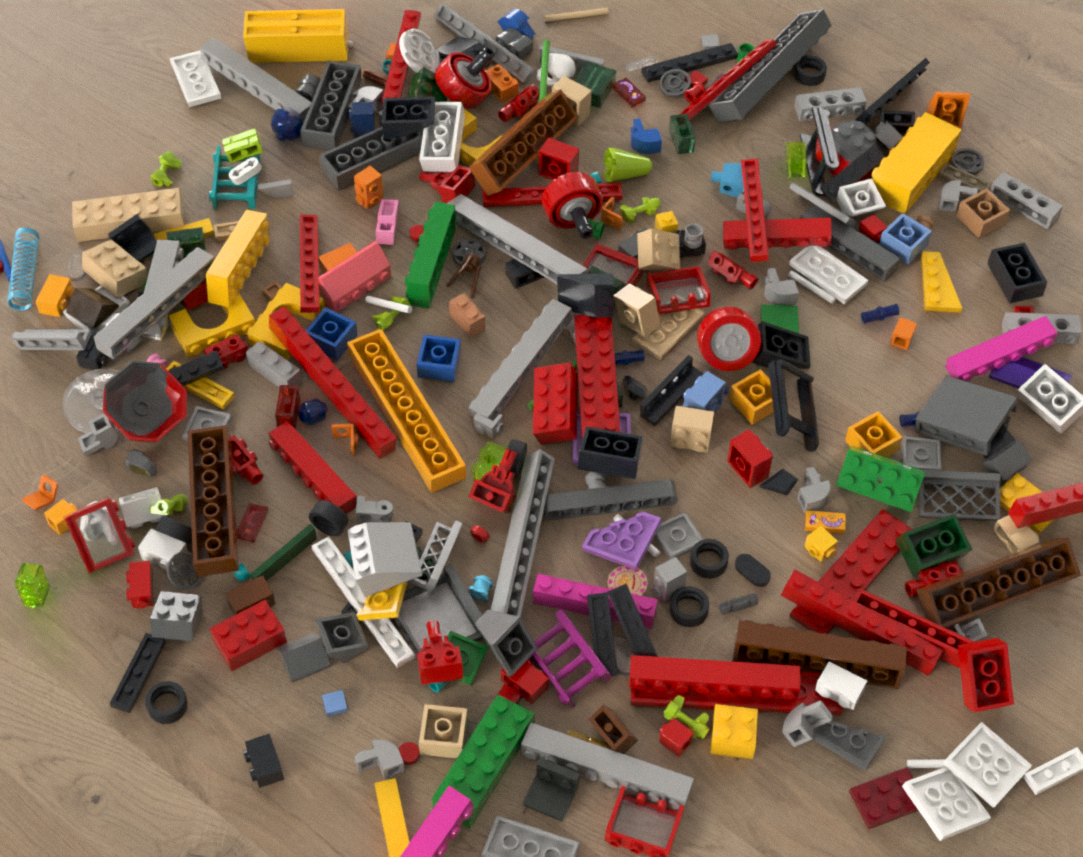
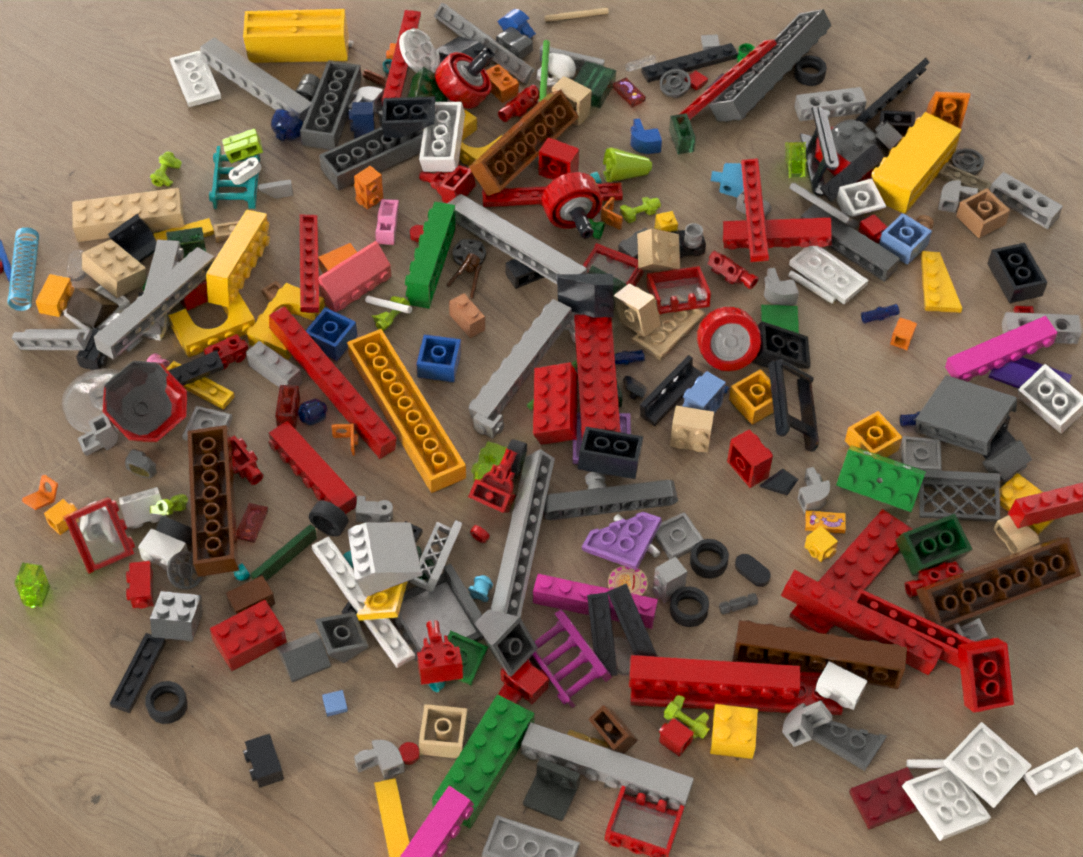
(692, 94): red bush -> none

